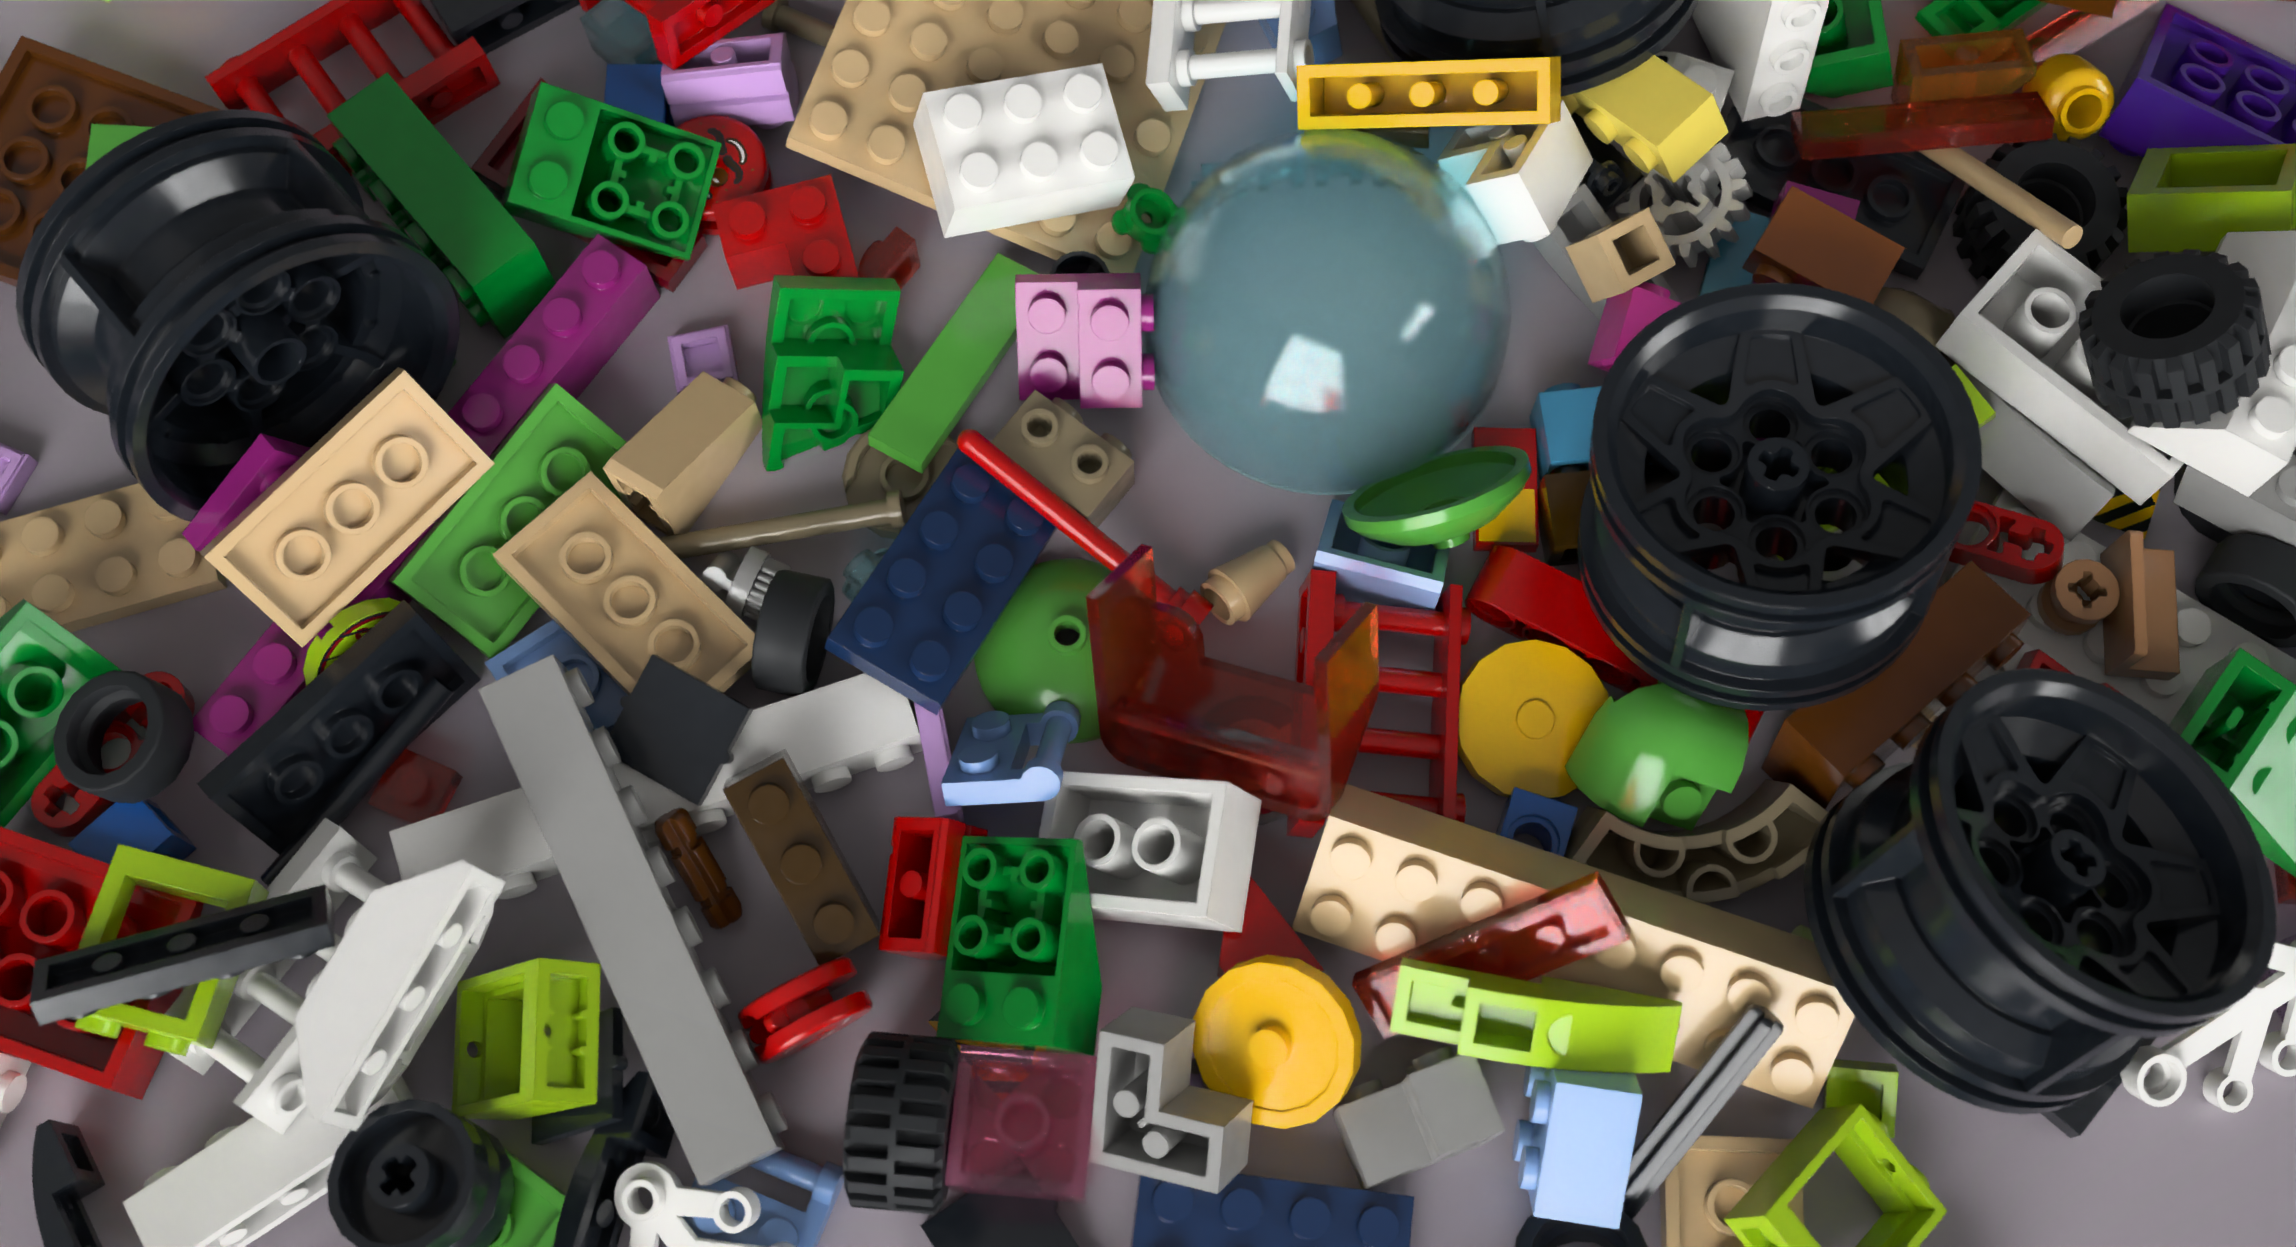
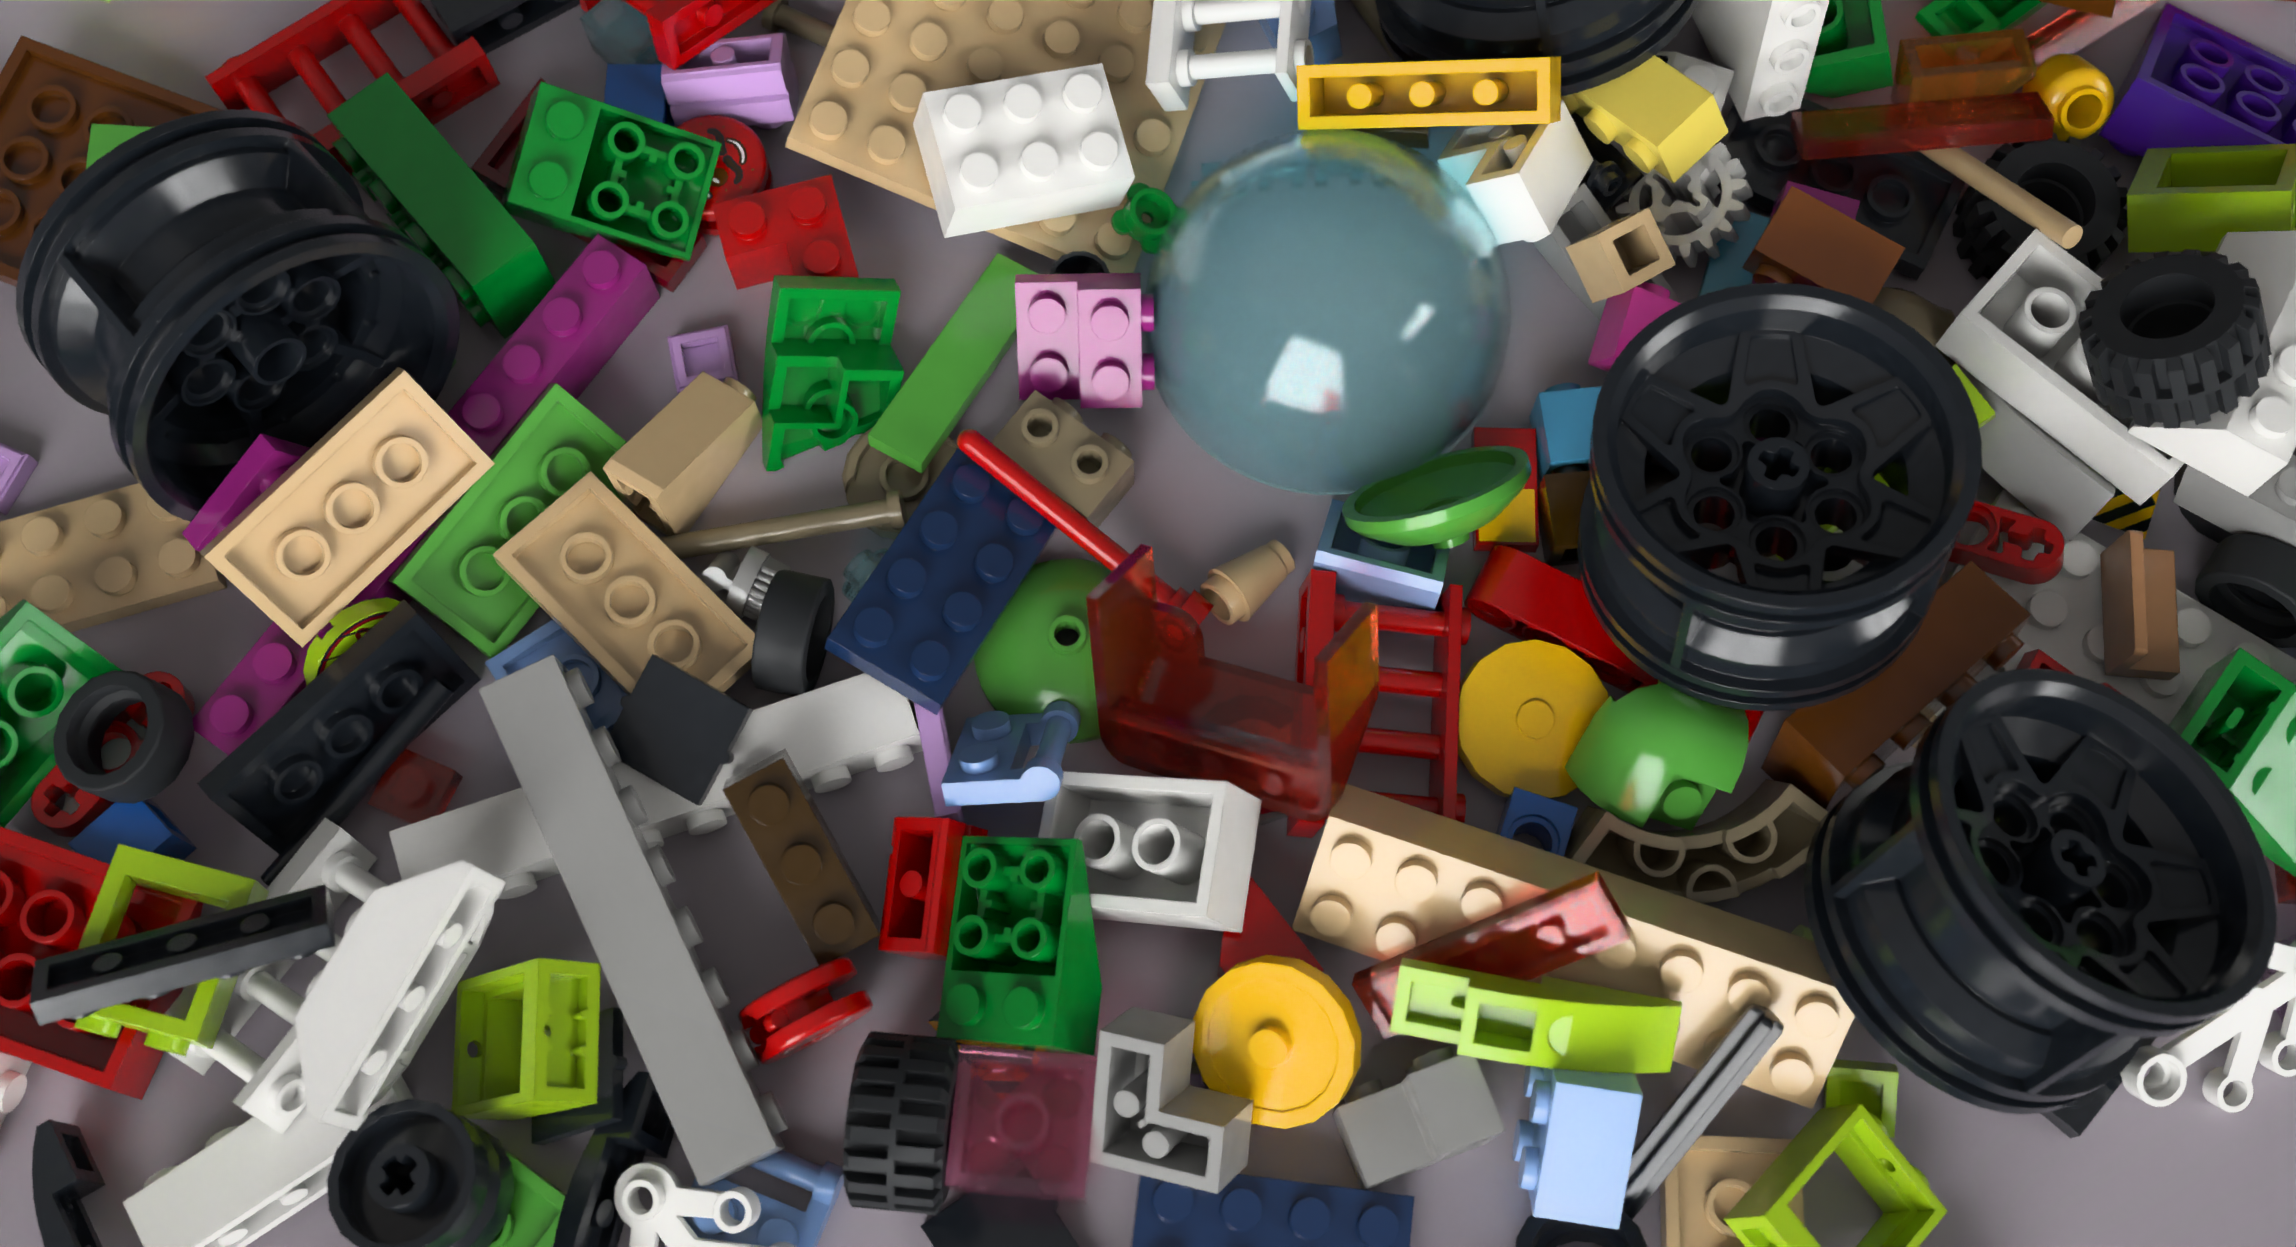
(698, 868): reddish brown axle -> none
(891, 258): clear red plate -> none
(2066, 609): medium nougat wheel -> none

